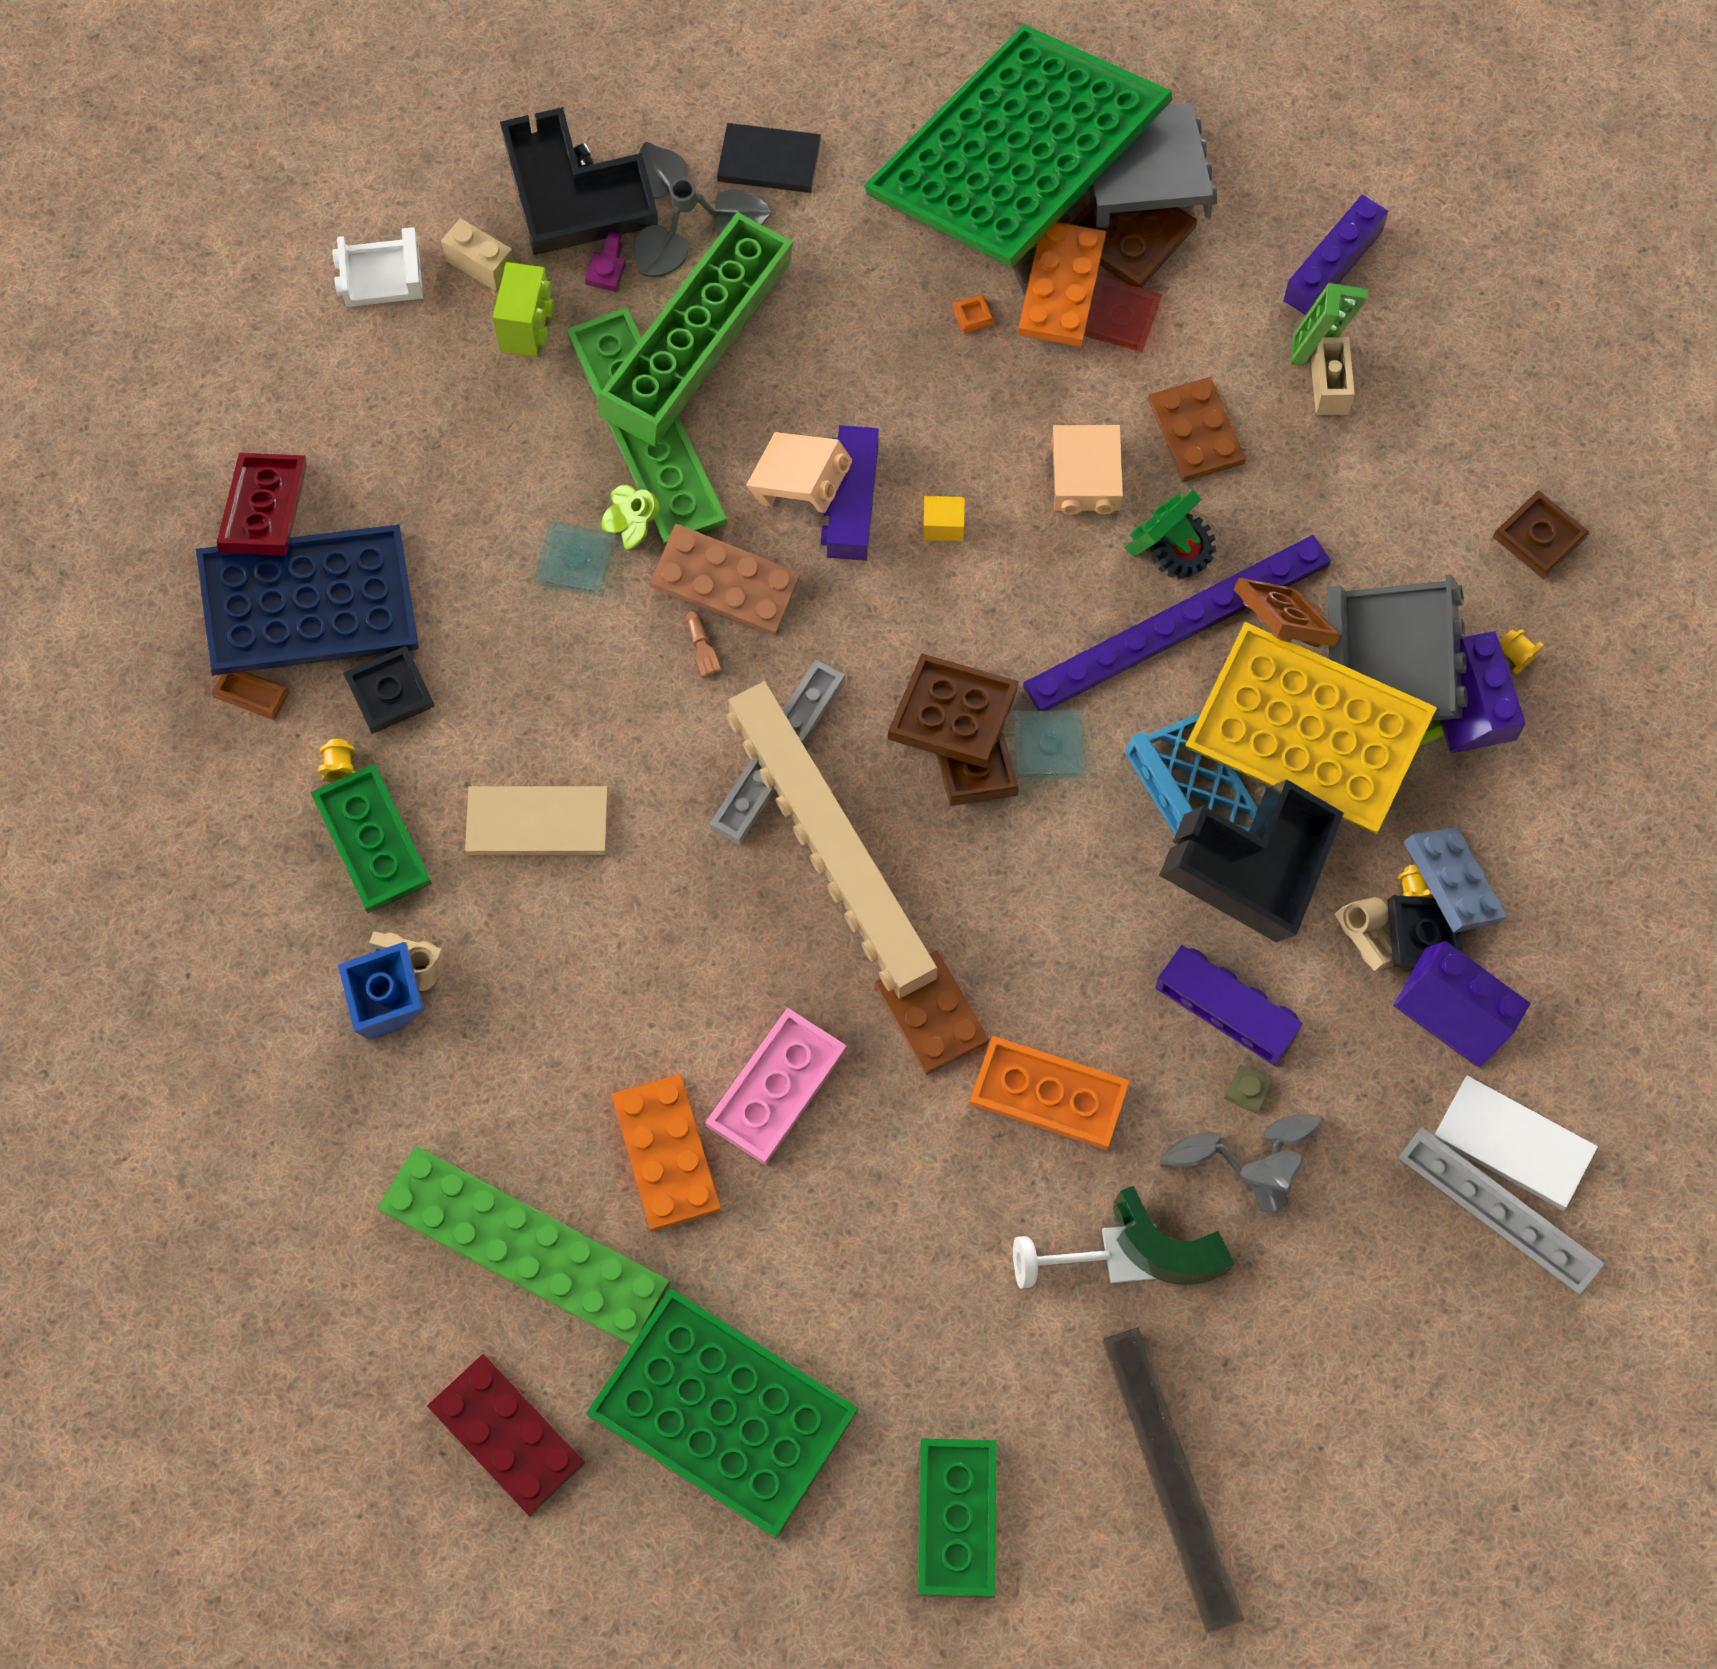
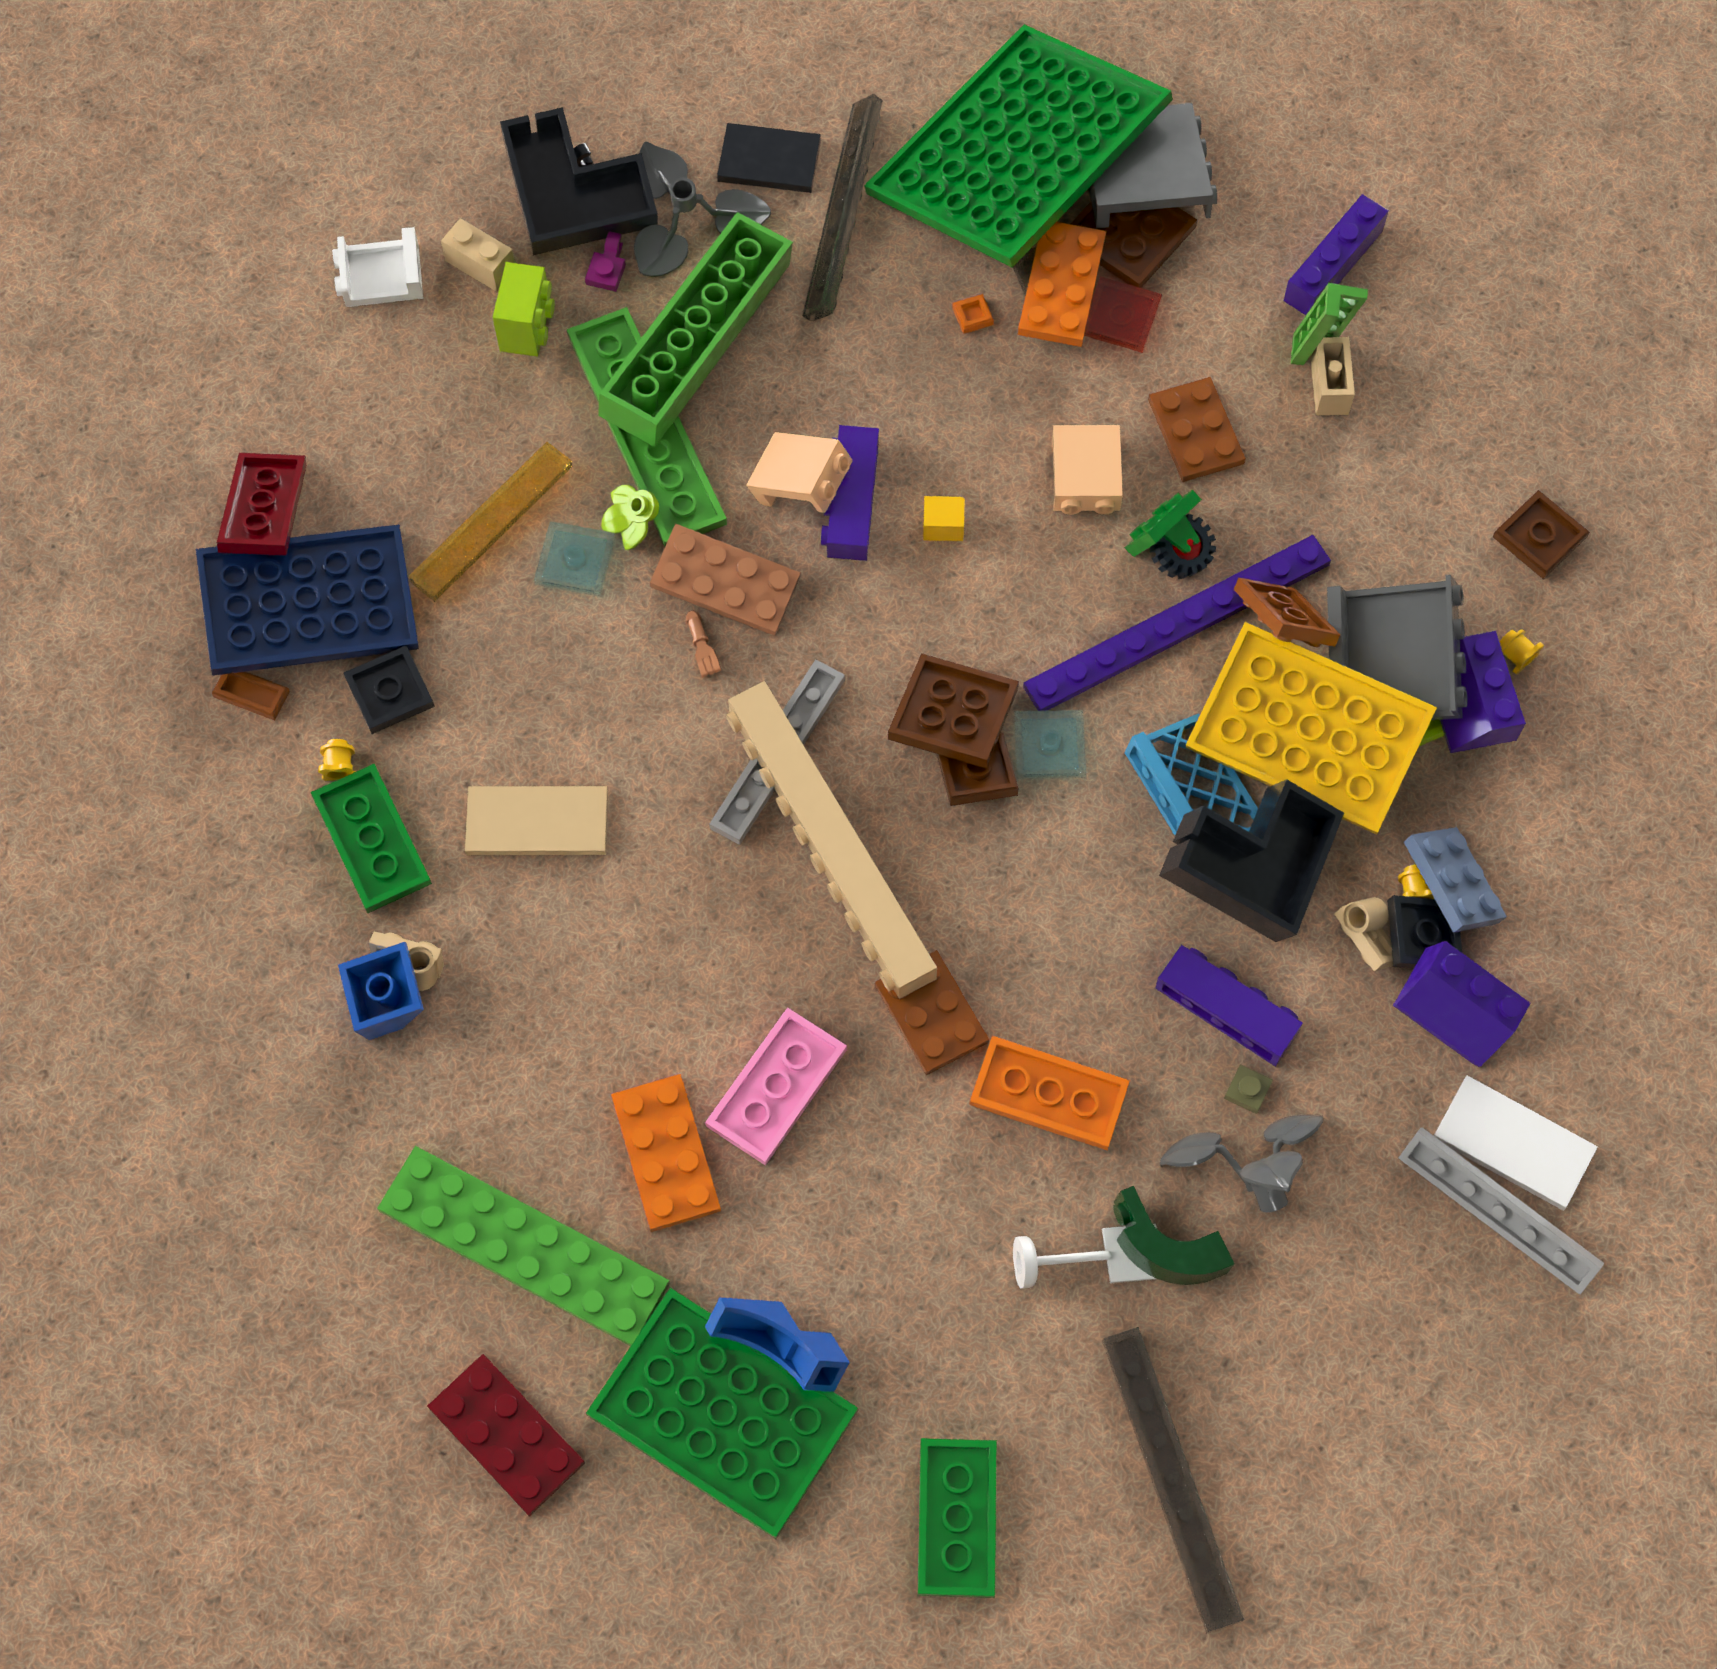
(490, 521): none -> clear yellow plate
(769, 1328): none -> blue arch
(842, 208): none -> clear smoke plate

